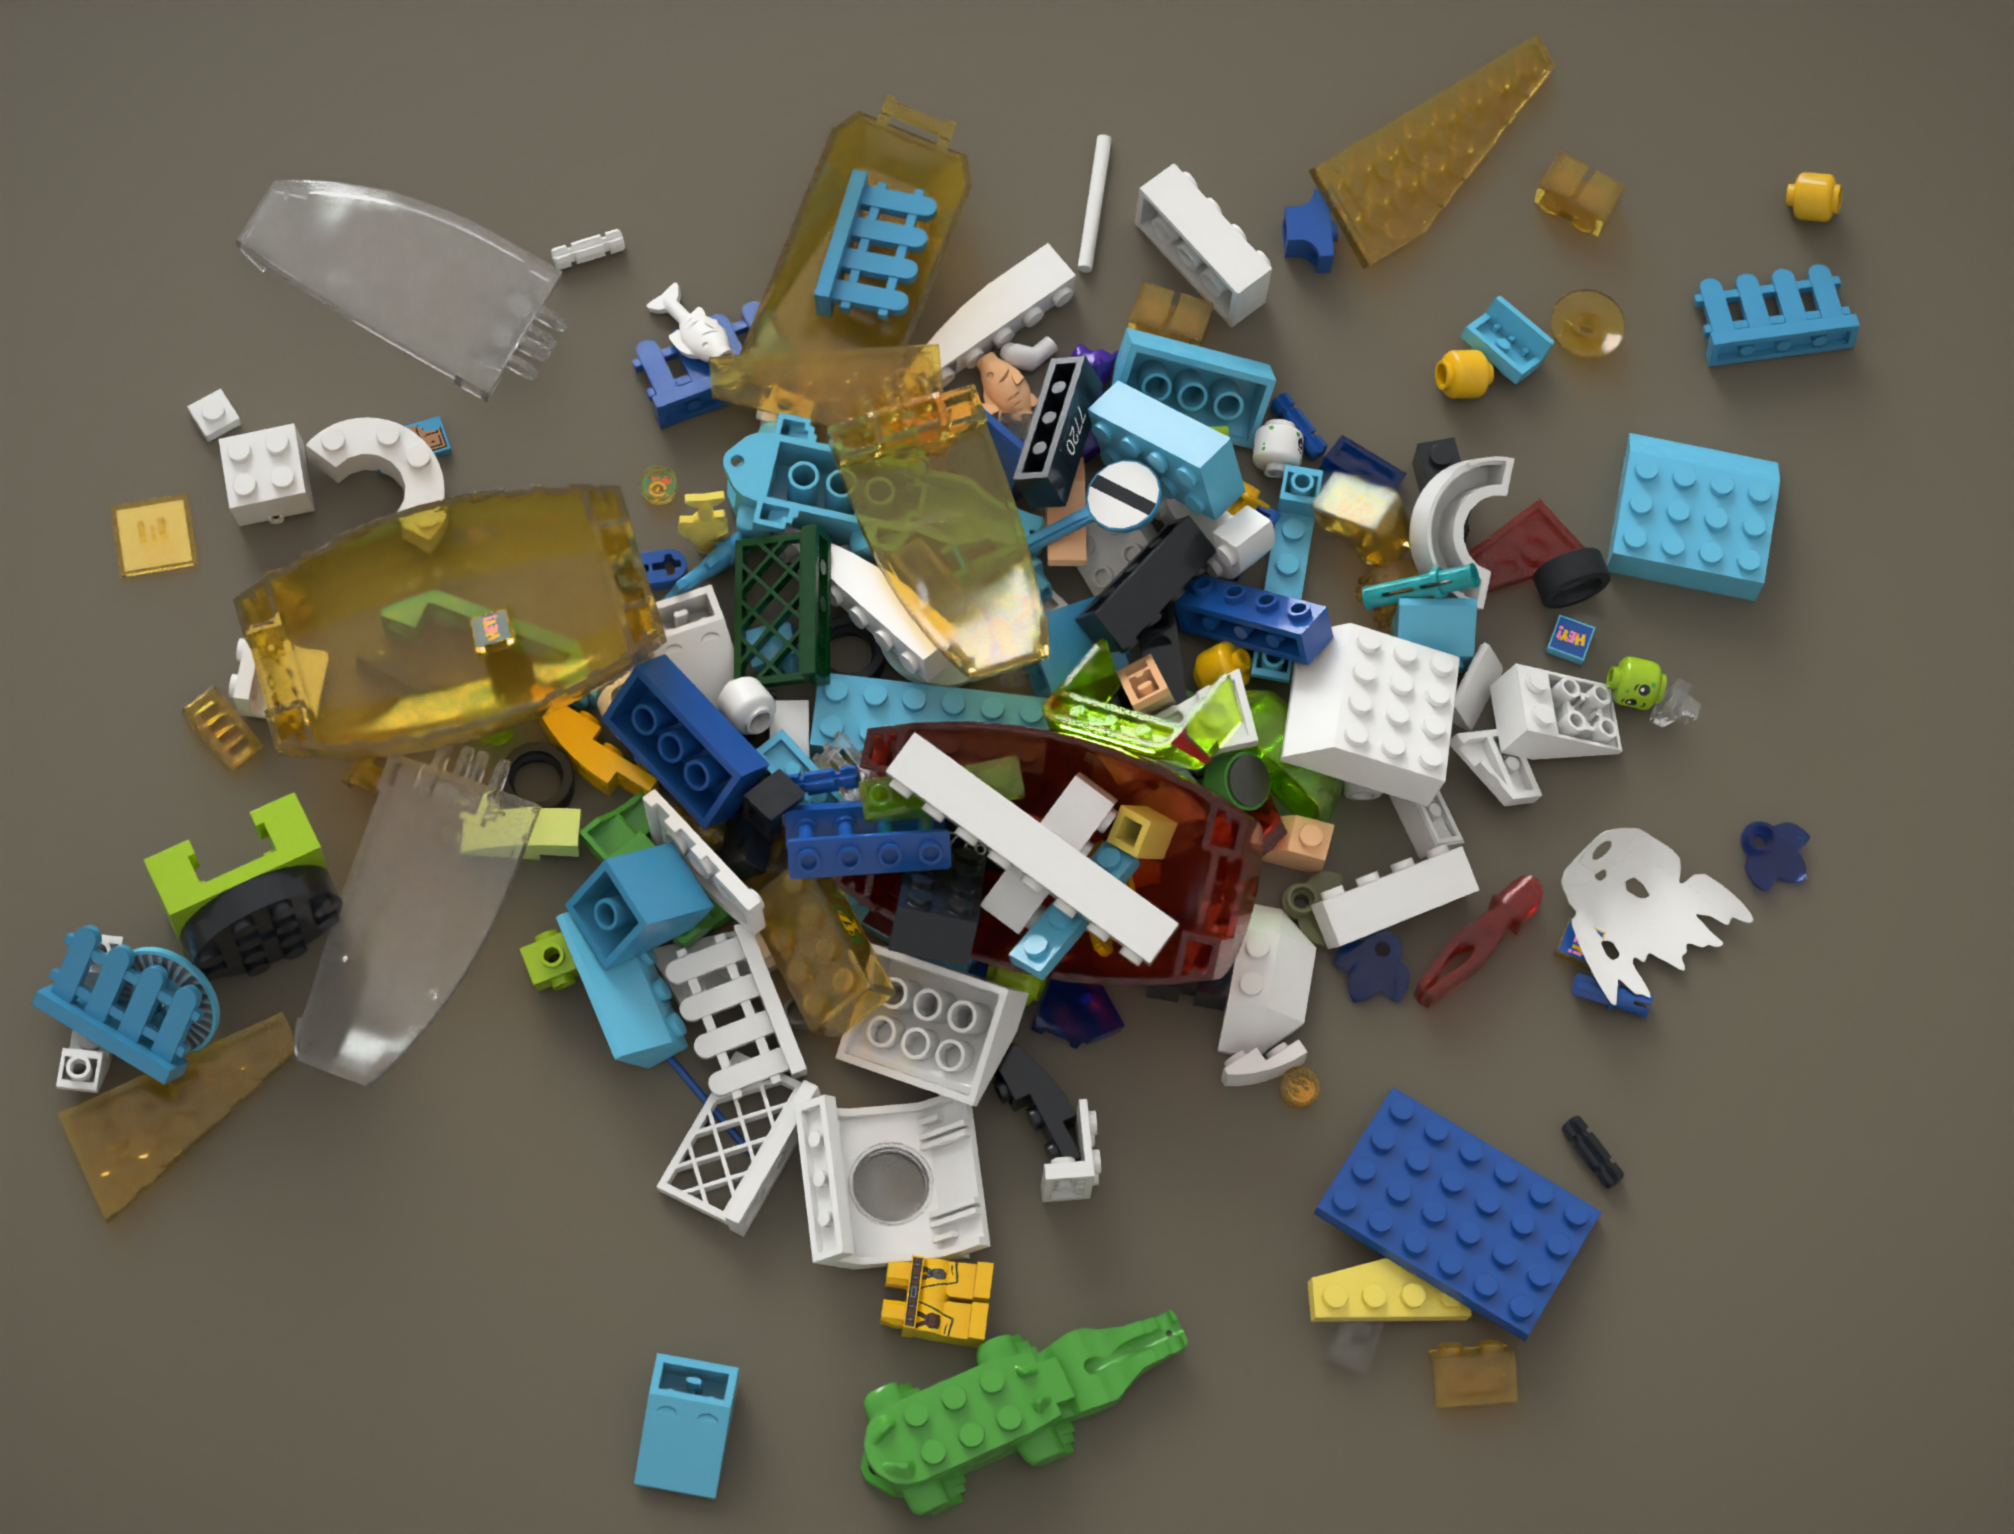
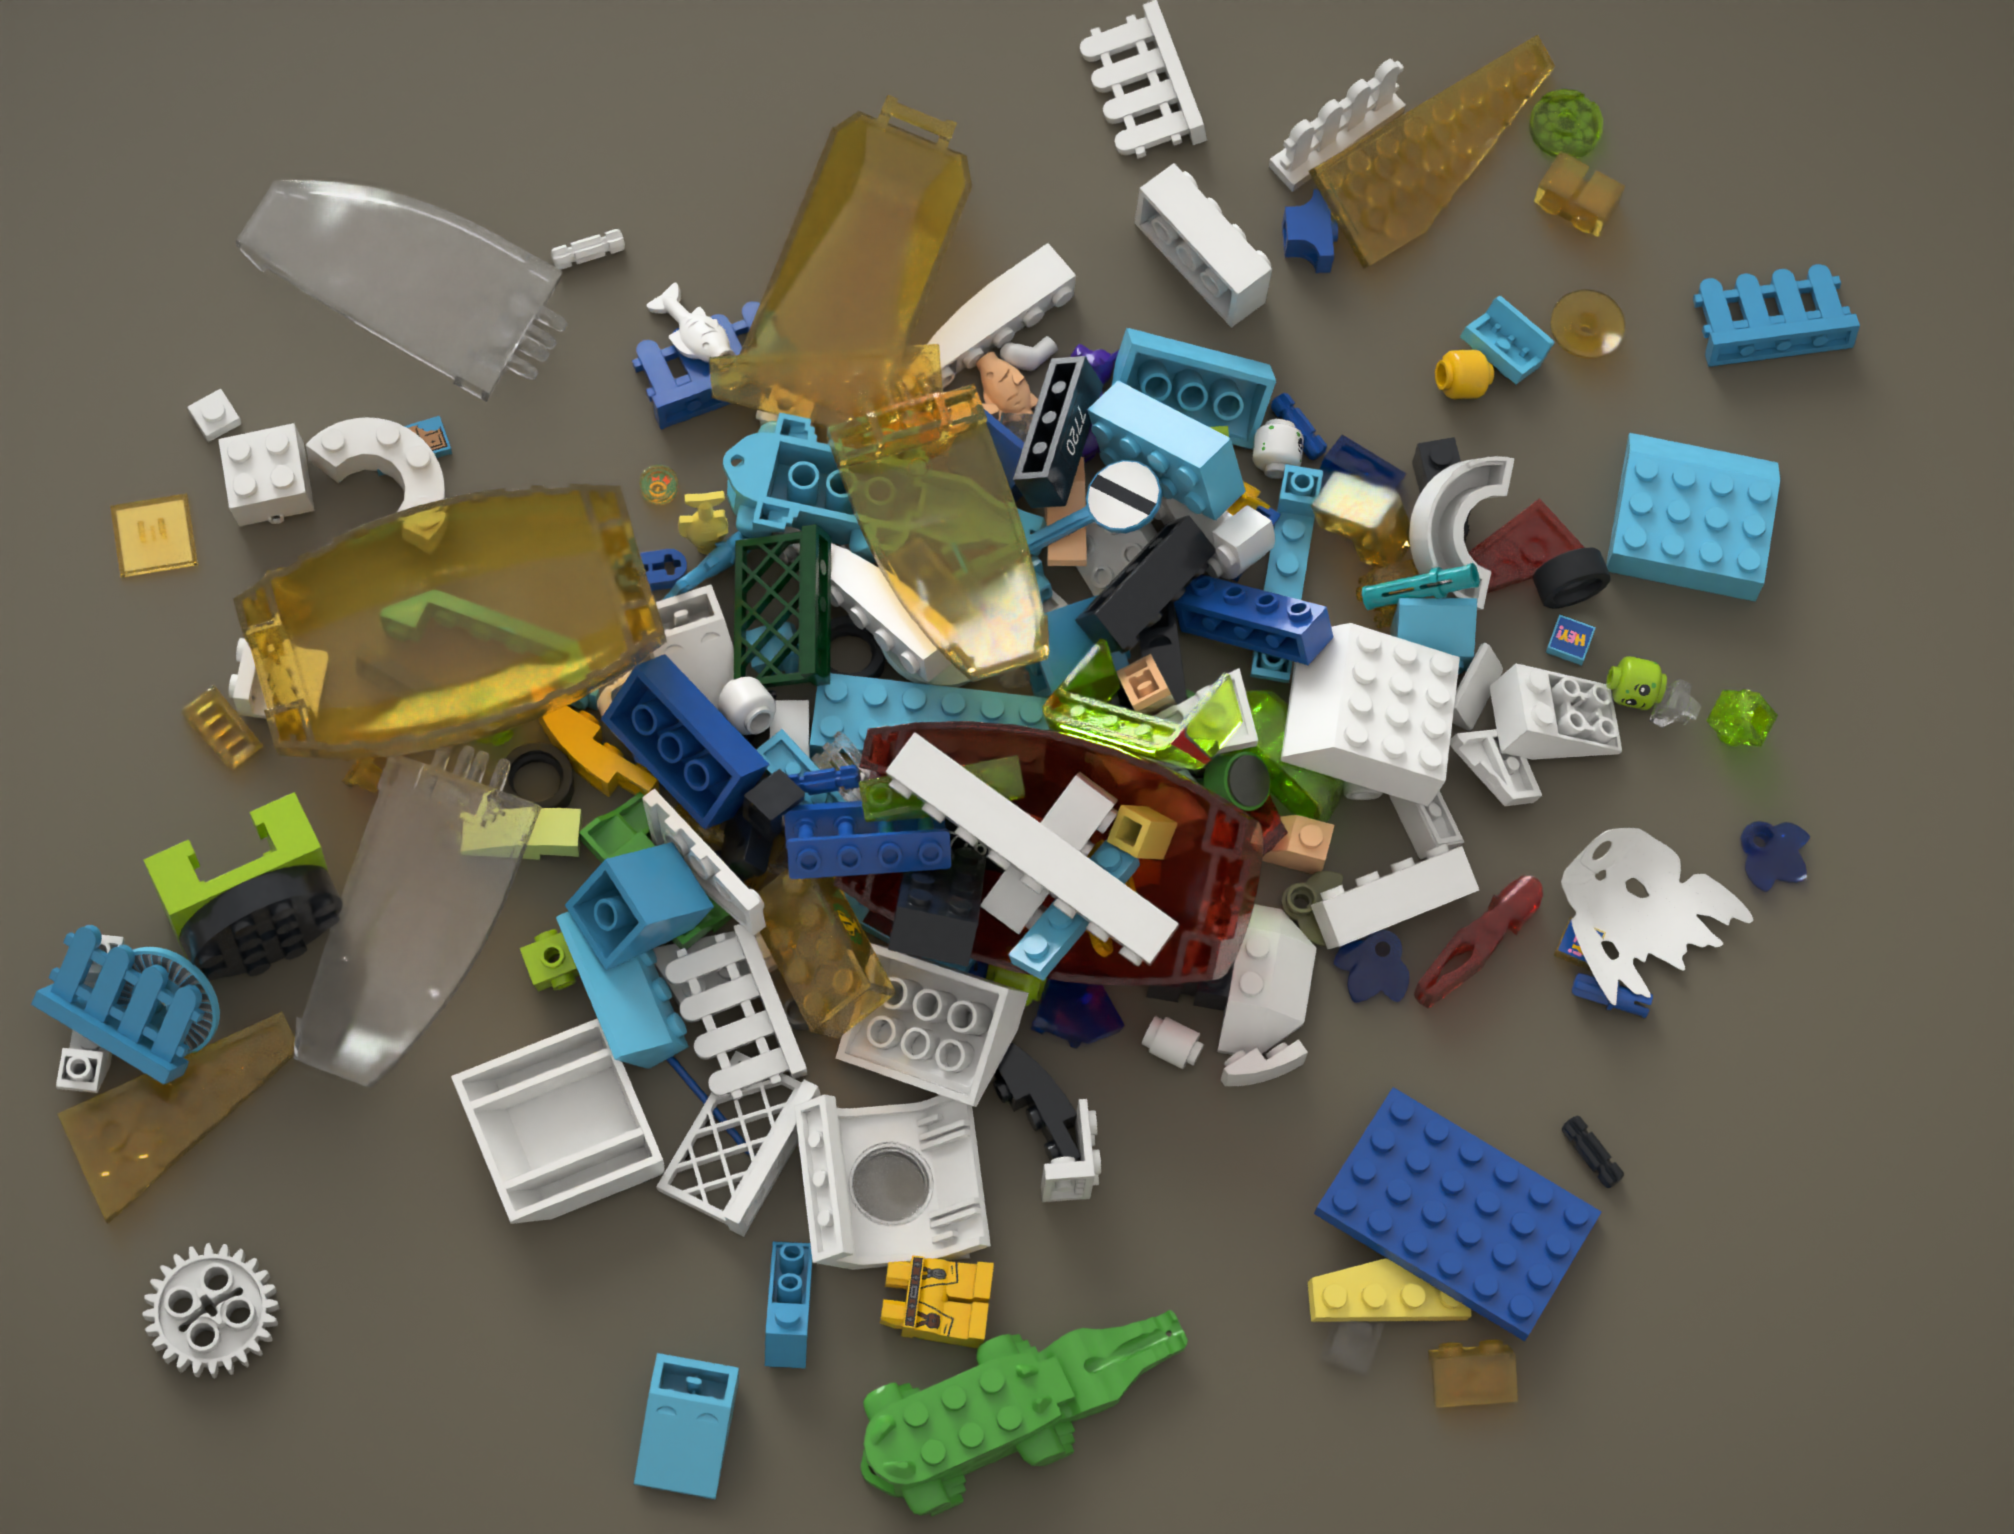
(191, 1281): none -> white gear
(492, 632): tile -> none
(558, 1124): none -> white slope
(788, 1305): none -> dark azure slope
(868, 231): dark azure fence -> none
(1094, 203): white bar -> none
(1148, 99): none -> white fence
(1157, 315): clear yellow piece -> none
(1173, 1042): none -> white brick
(1221, 659): yellow head -> none
(1299, 1087): clear yellow tile -> none
(1340, 125): none -> white fence
(1566, 123): none -> clear neon green tile
(1742, 718): none -> clear neon green brick
(1814, 197): yellow head -> none

